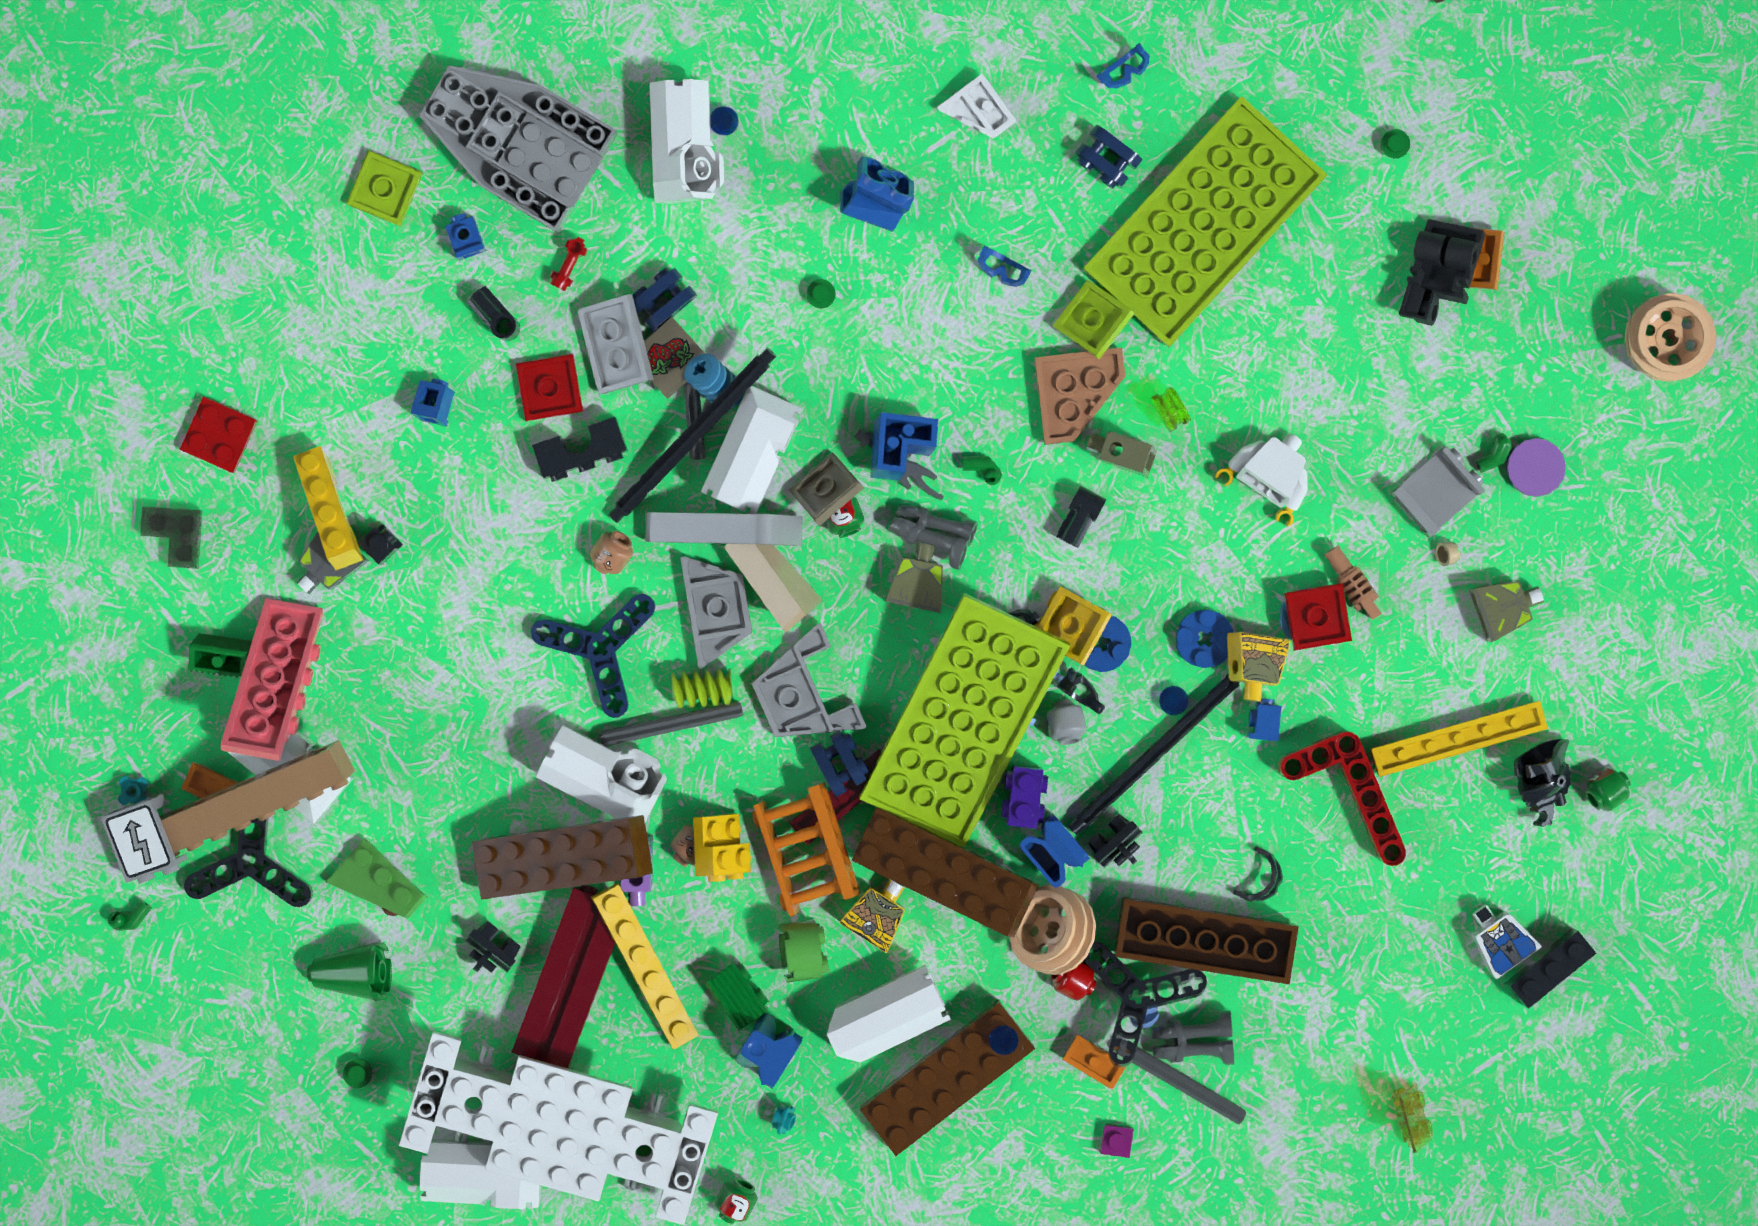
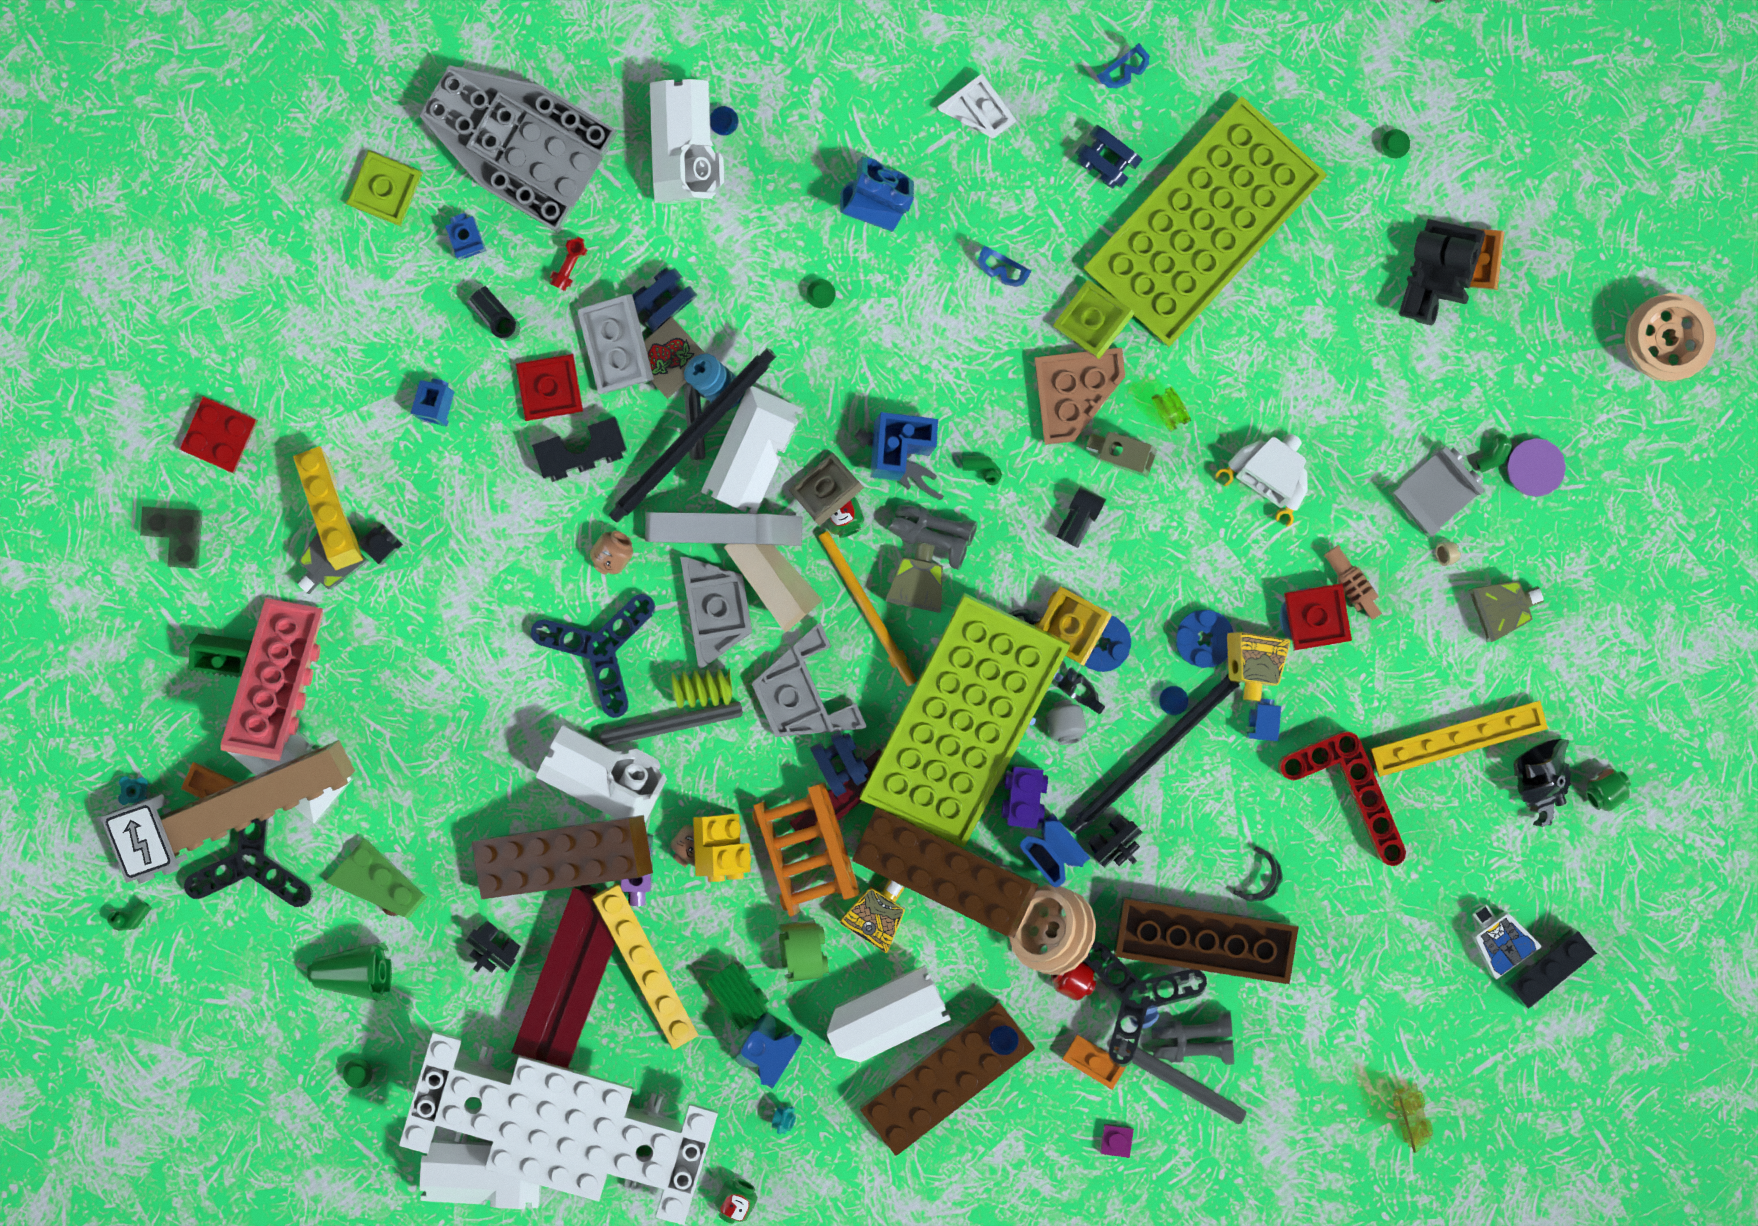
(897, 657): none -> light orange bar

